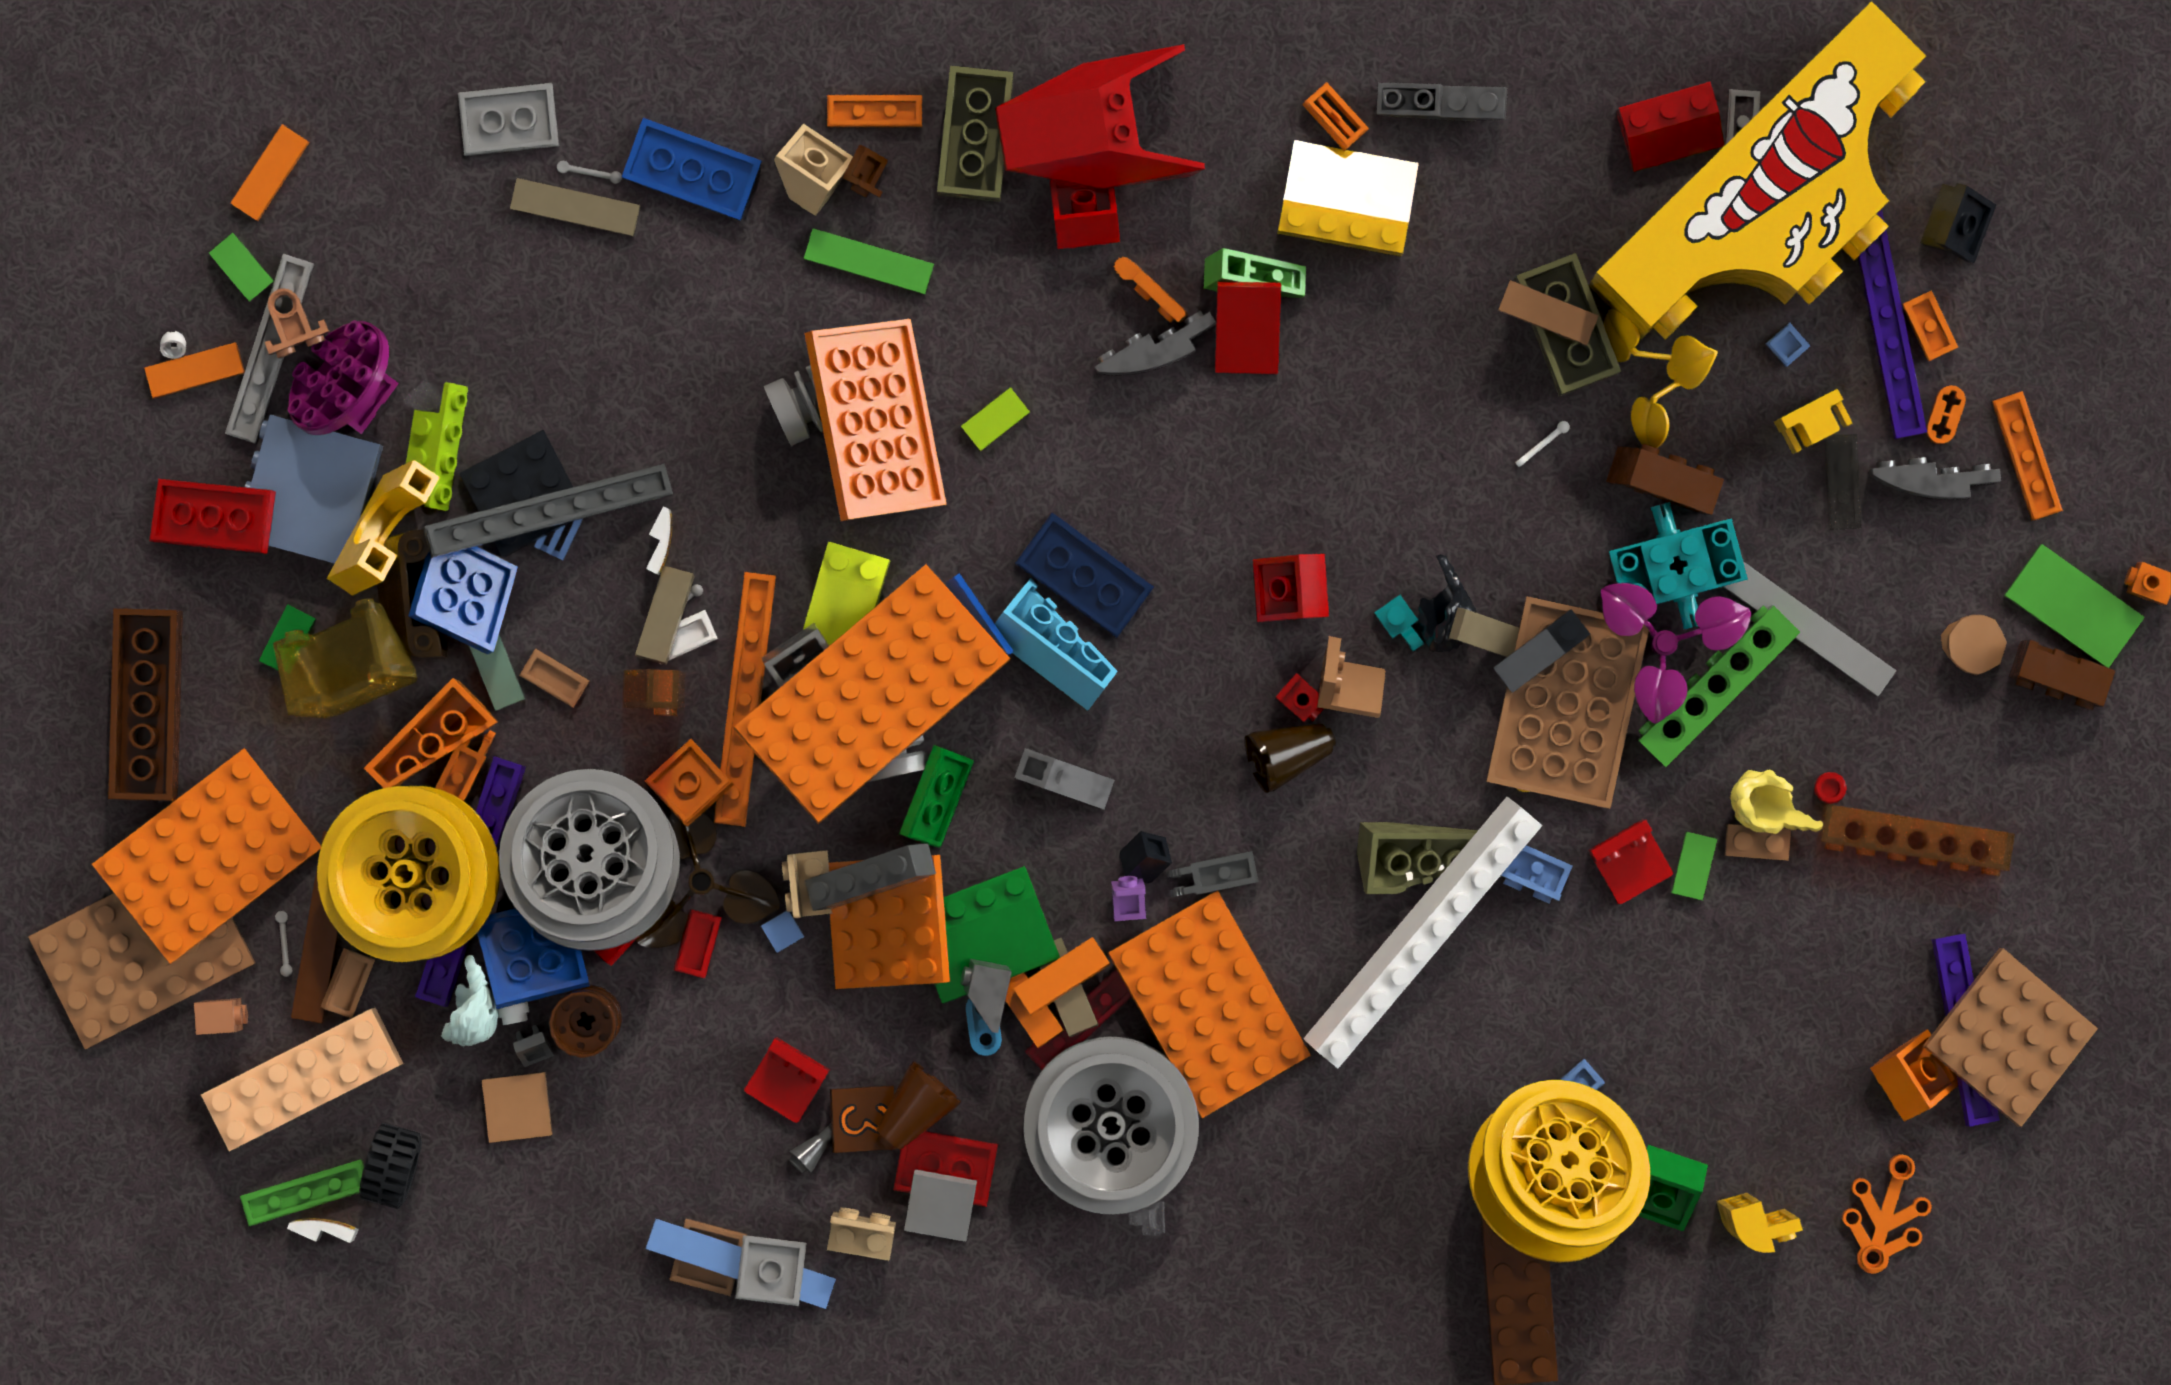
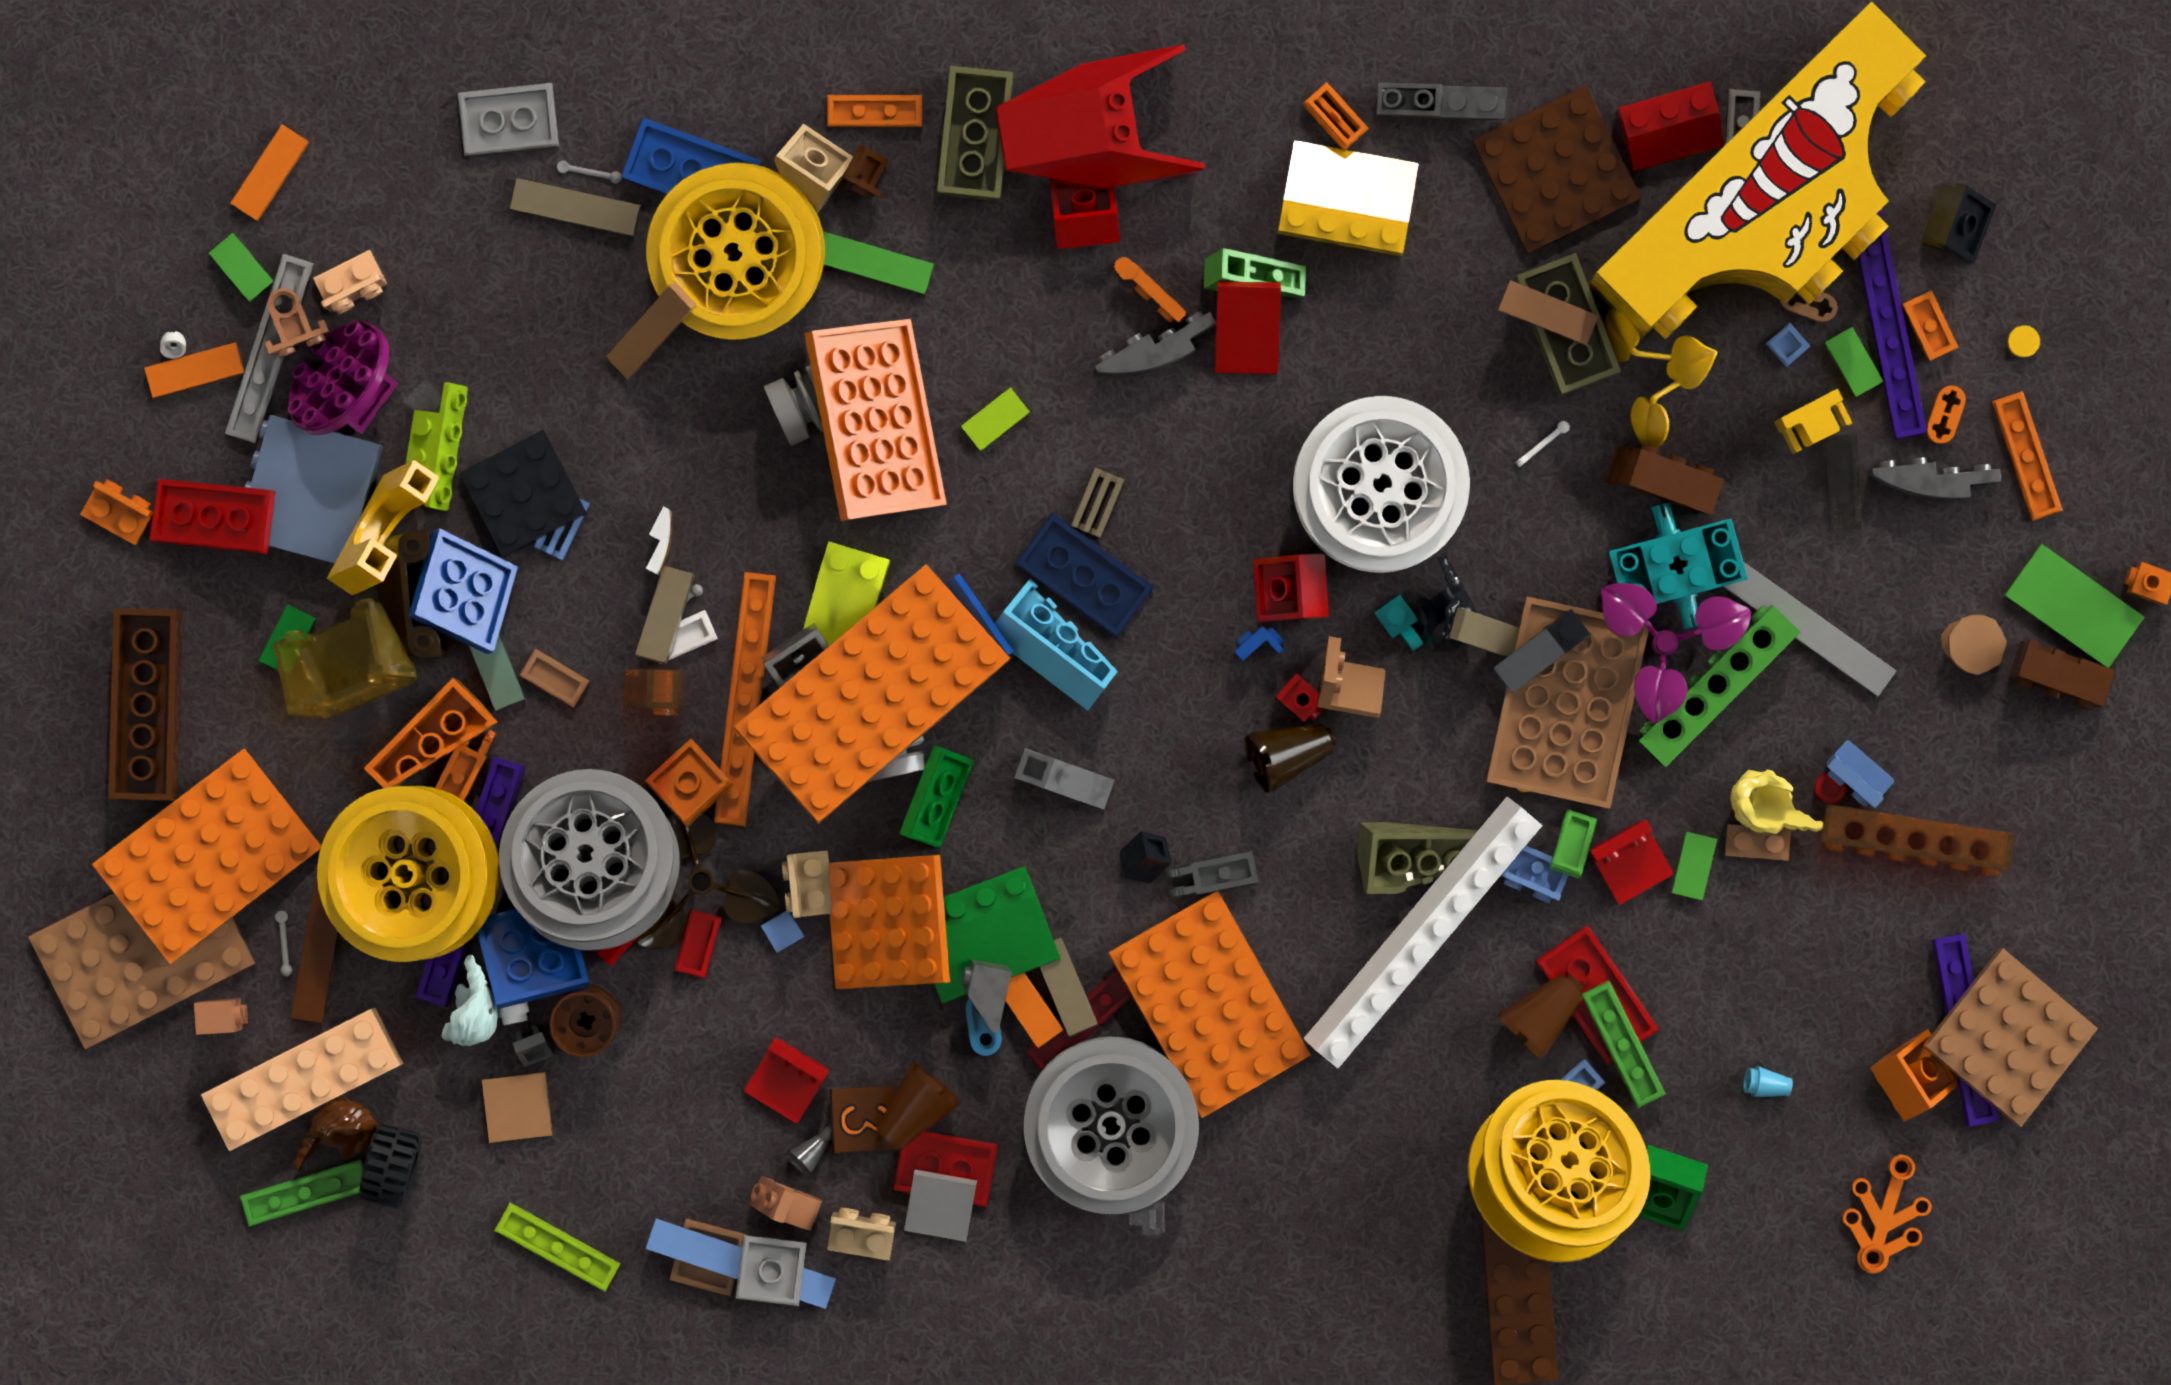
(117, 512): none -> orange bracket
(314, 1228): white slope -> none
(338, 1125): none -> reddish brown hair
(347, 983): medium nougat tile -> none
(349, 282): none -> light nougat bracket
(547, 510): dark grey tile -> none
(557, 1247): none -> lime tile
(651, 330): none -> medium nougat tile
(776, 212): none -> yellow wheel
(785, 1203): none -> nougat pin
(870, 877): dark grey brick -> none
(1061, 976): orange tile -> none
(1107, 478): none -> dark tan tile
(1128, 898): medium lavender bracket -> none
(1249, 642): none -> blue bracket
(1326, 500): none -> white wheel
(1543, 1013): none -> reddish brown cone
(1556, 169): none -> reddish brown plate
(1573, 844): none -> bright green tile
(1591, 966): none -> red tile
(1623, 1044): none -> bright green tile
(1748, 1223): yellow brick -> none
(1765, 1083): none -> medium azure cone
(1811, 312): none -> medium nougat beam
(1853, 362): none -> bright green tile
(1860, 772): none -> medium blue bracket
(2023, 341): none -> yellow tile

